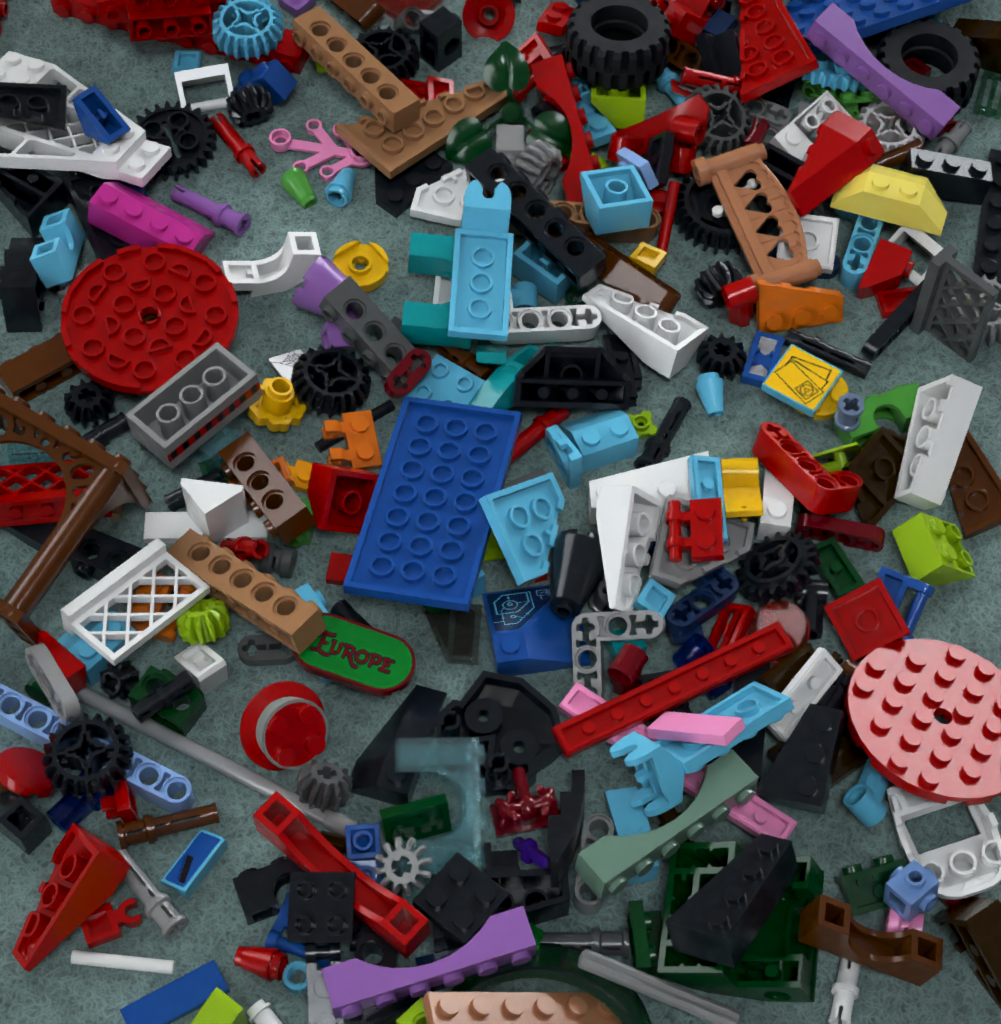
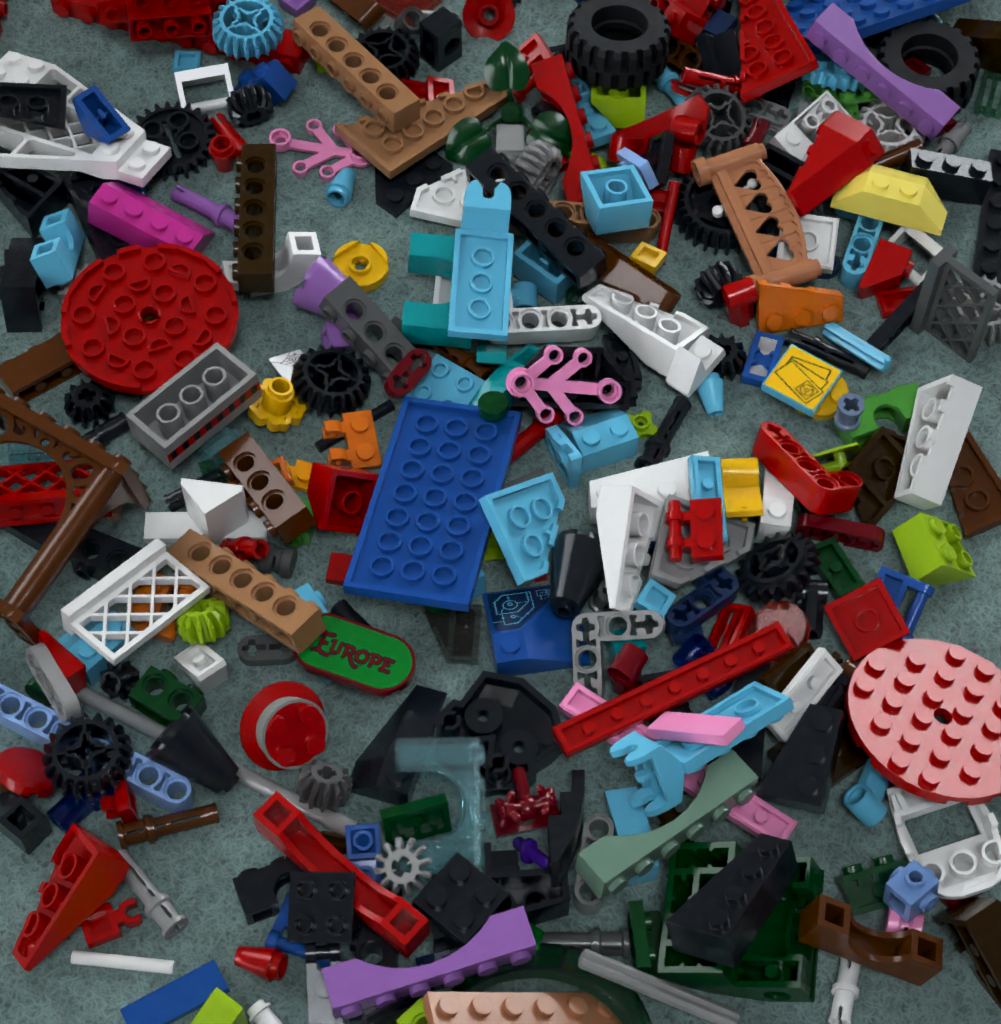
(162, 696): black pin -> none
(194, 753): none -> black cone
(195, 863): slope -> none
(223, 151): none -> red cone
(256, 218): none -> dark brown brick
(291, 969): medium azure axle -> none
(298, 186): bright green cone -> none
(493, 405): none -> dark green tile
(554, 19): red plate -> none
(558, 384): none -> bright pink plant
(693, 365): none -> white slope
(857, 346): none -> medium azure axle

